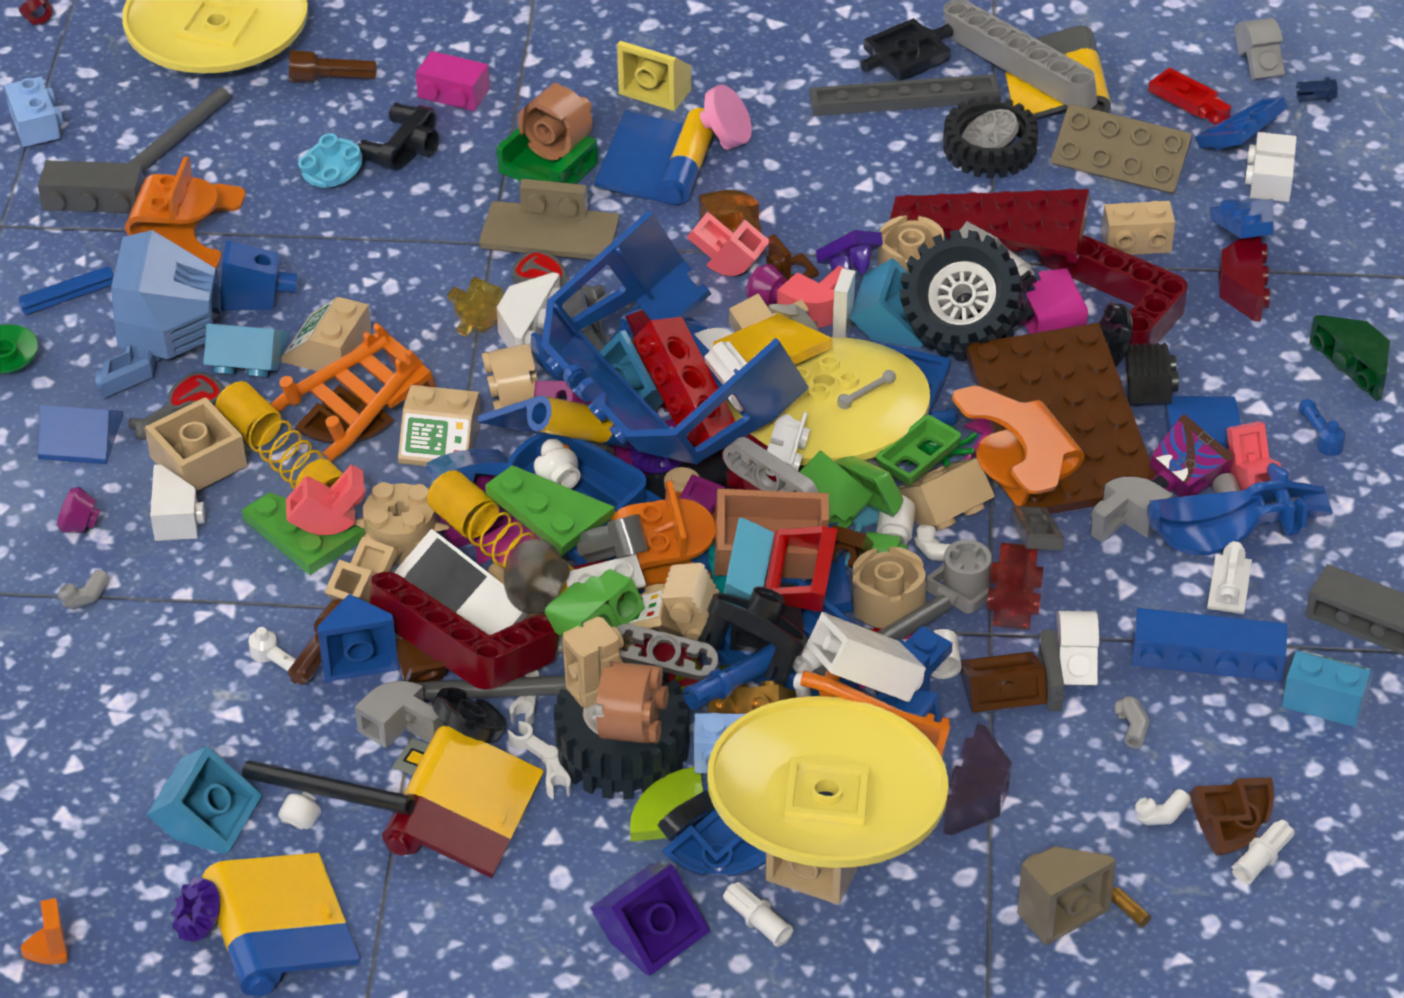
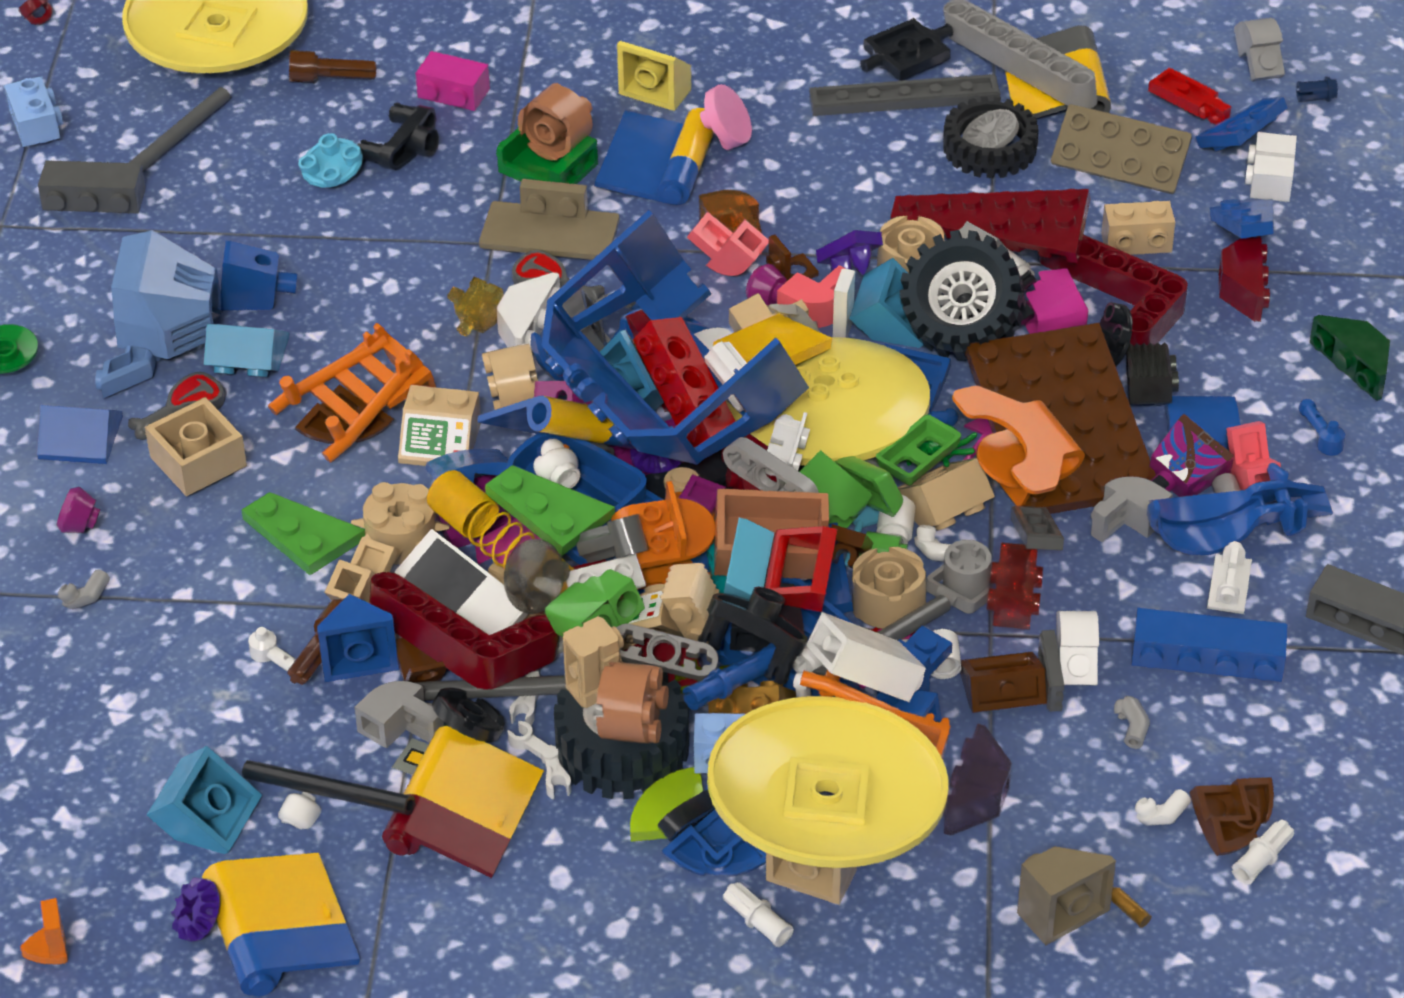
(66, 290): blue axle -> none
(174, 507): white slope -> none
(178, 204): orange piece -> none
(260, 423): yellow piece -> none
(326, 509): coral brick -> none
(329, 334): tan slope -> none
(651, 917): dark purple slope -> none
(844, 400): light grey hinge -> none
(1326, 687): dark azure slope -> none

